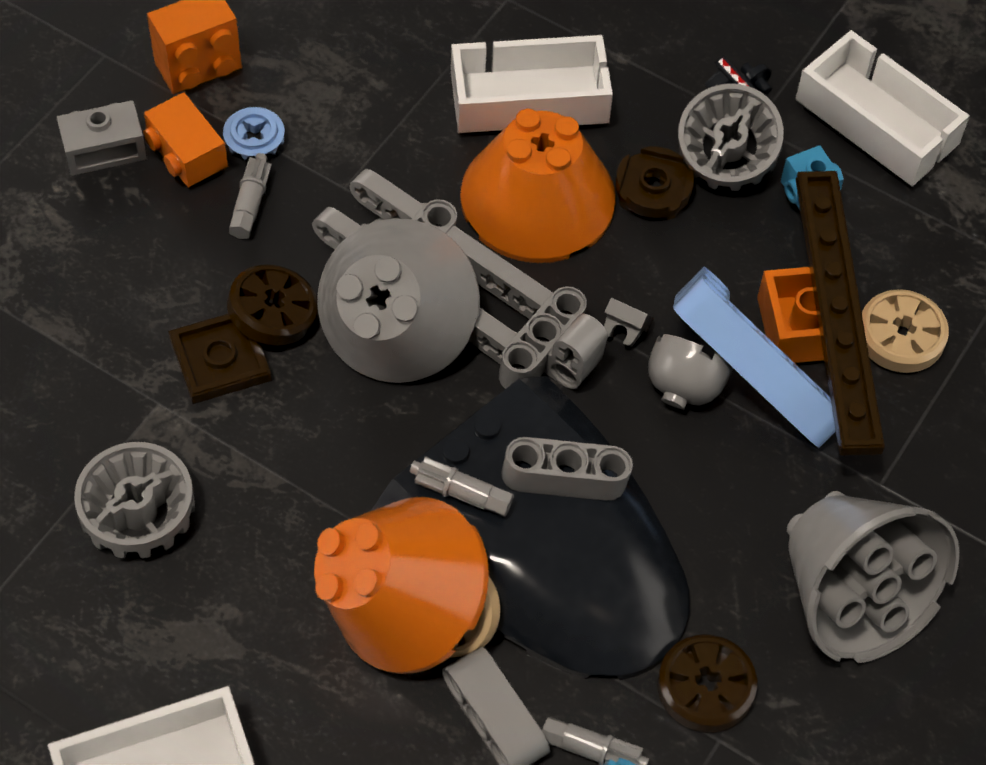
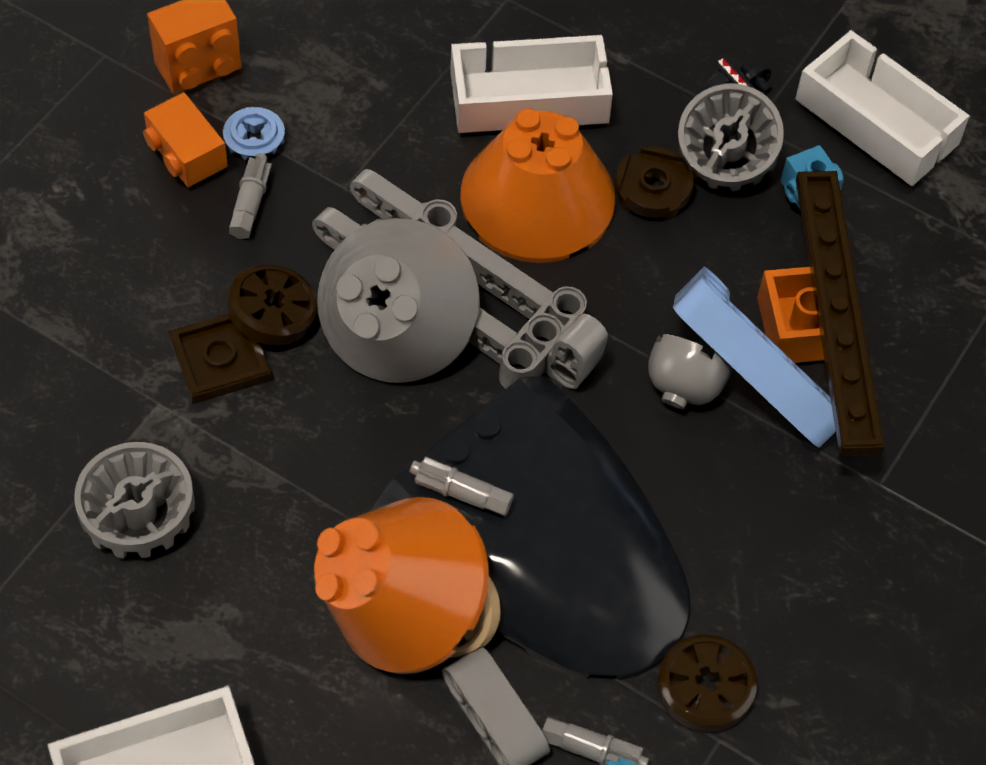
(102, 137): light grey brick -> none
(585, 458): light grey beam -> none
(624, 315): light grey tile -> none
(869, 572): light grey cone -> none
(925, 335): tan wheel -> none

